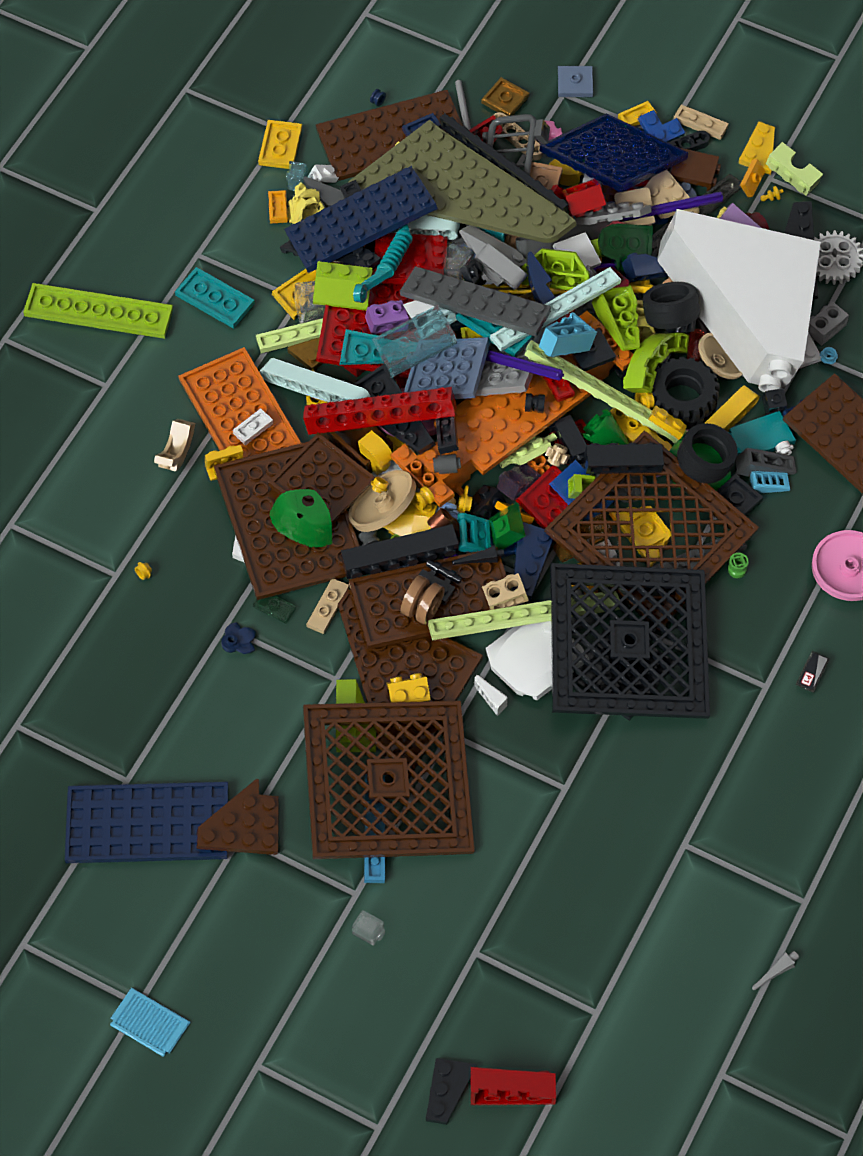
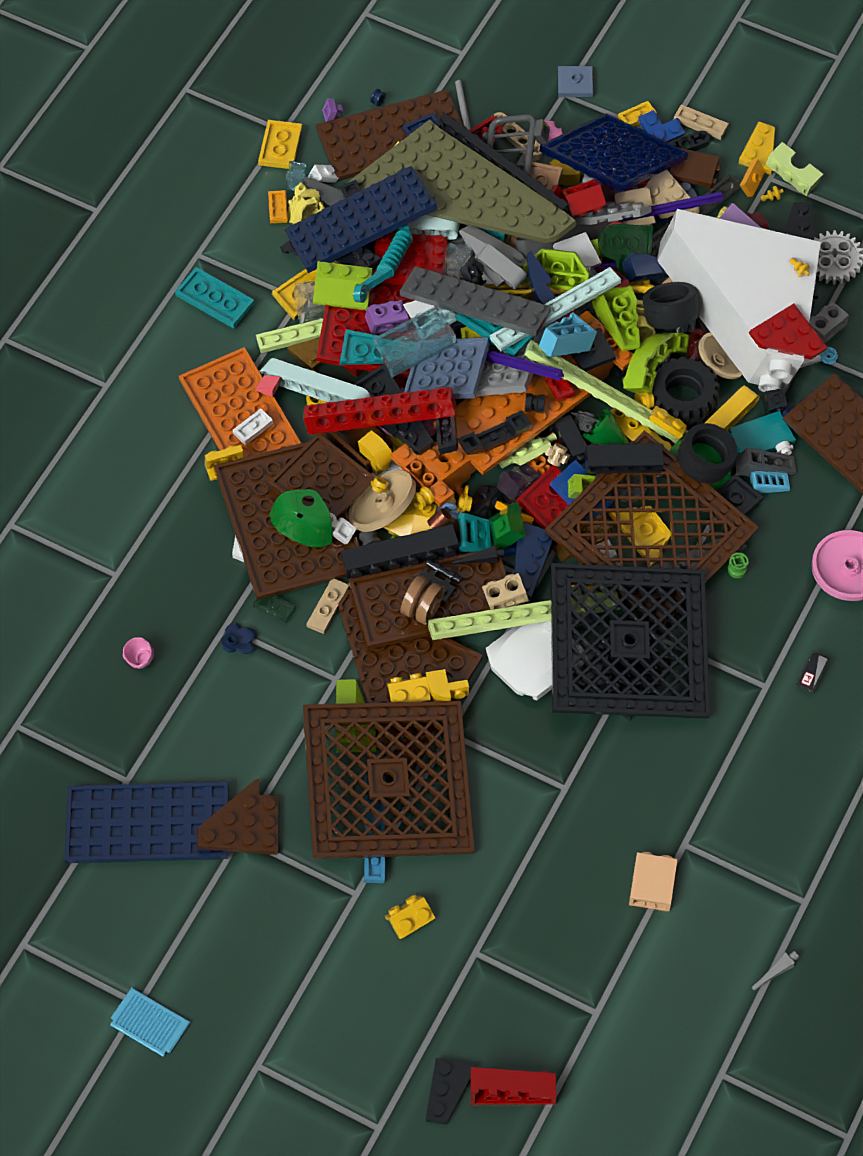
(98, 310): lime plate -> none
(138, 652): none -> bright pink hair
(143, 570): yellow plate -> none
(177, 445): tan arch -> none
(268, 385): none -> coral slope
(331, 110): none -> medium lavender tile
(342, 529): none -> white plate
(368, 928): clear brick -> none
(409, 916): none -> yellow bracket
(442, 690): none -> yellow brick
(446, 464): dark grey brick -> none
(492, 696): white slope -> none
(495, 436): none -> black slope
(505, 97): pearl gold plate -> none
(584, 420): none -> dark grey hinge
(653, 881): none -> light nougat brick
(788, 334): none -> red plate
(800, 267): none -> yellow hair

